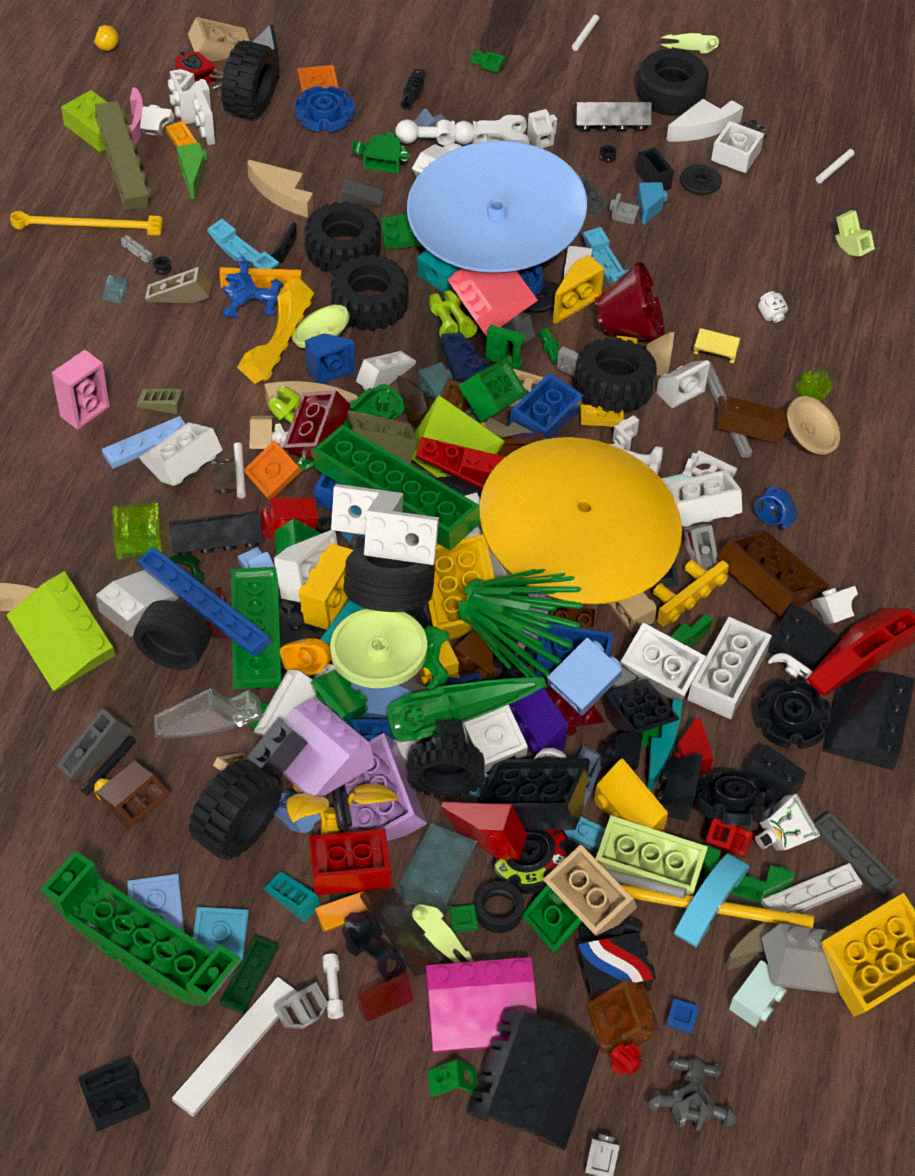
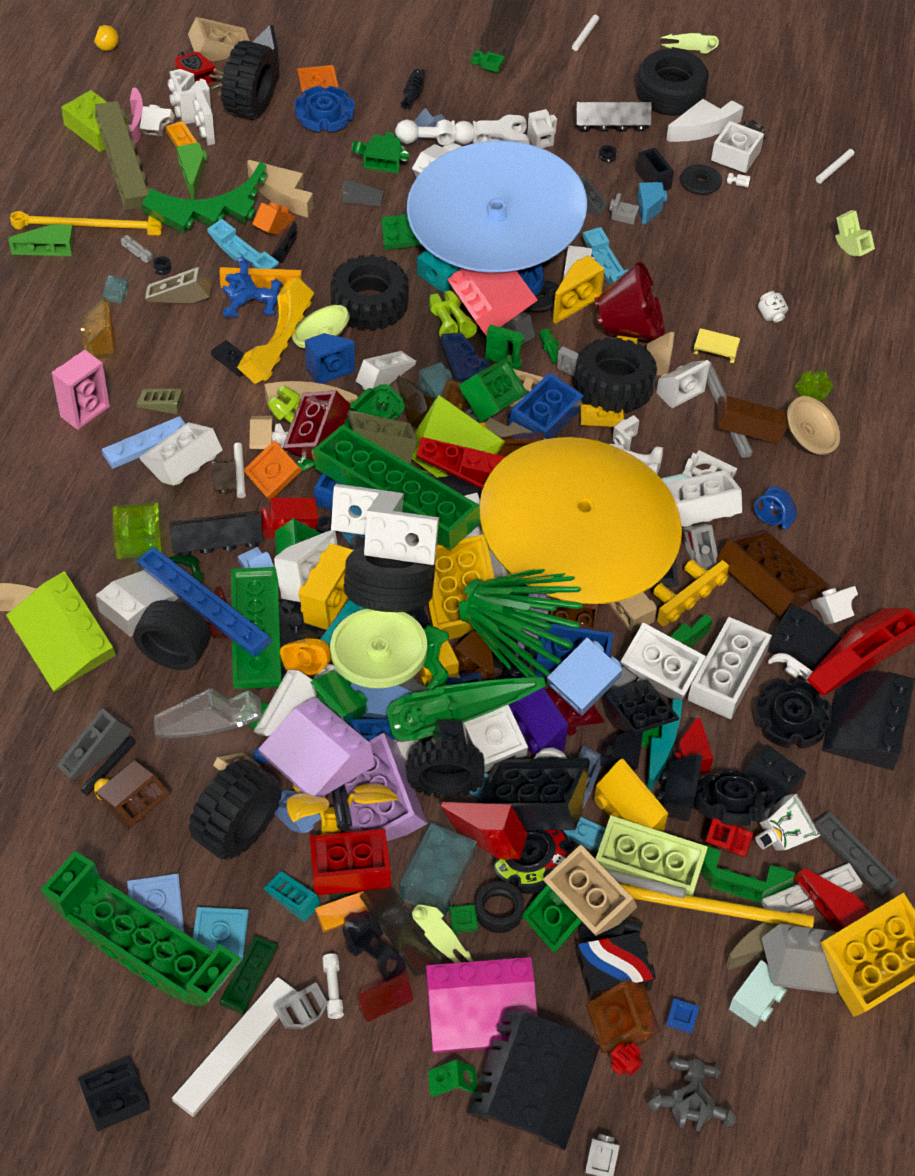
(45, 241): none -> bright green slope
(98, 331): none -> clear yellow slope
(181, 213): none -> green arch
(228, 356): none -> black plate
(273, 218): none -> orange slope
(277, 749): black slope -> none
(338, 221): black tyre -> none
(710, 898): medium azure slope -> none
(741, 180): none -> white piece
(833, 902): none -> red slope

